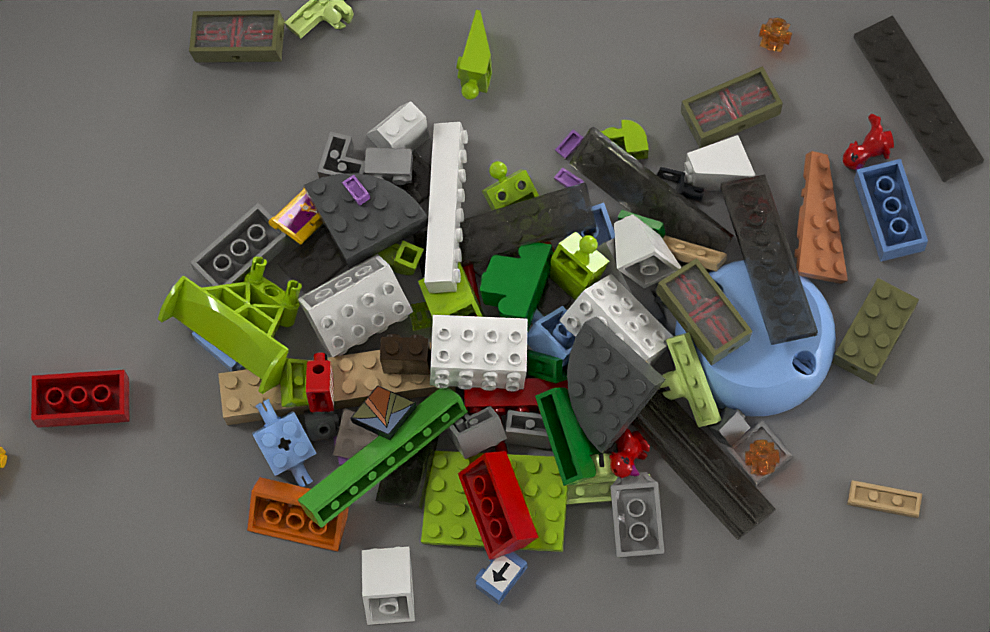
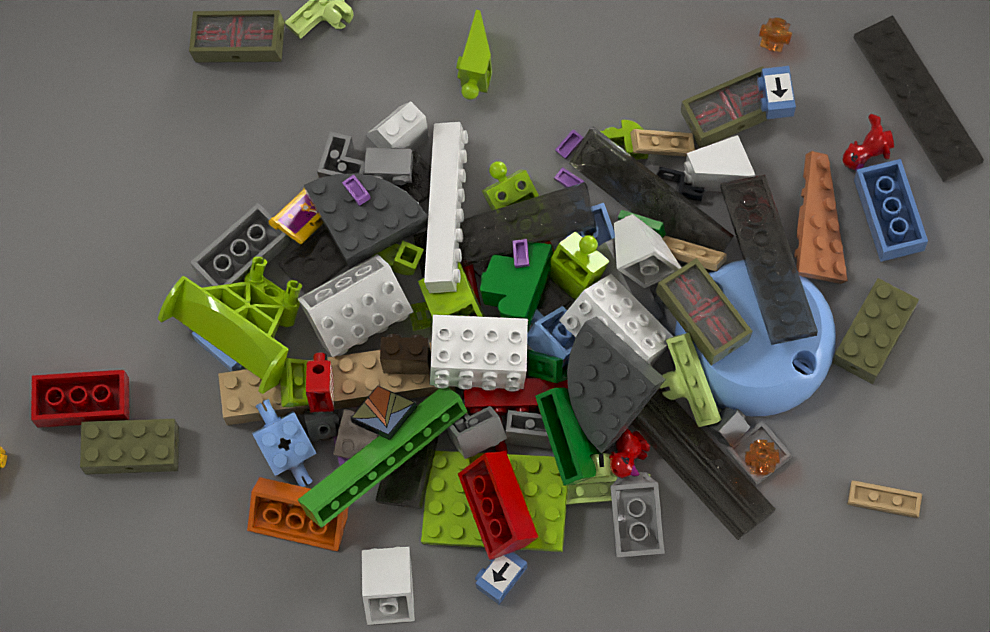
(129, 446): none -> olive brick
(521, 253): none -> medium lavender piece
(662, 142): none -> tan tile
(777, 92): none -> brick

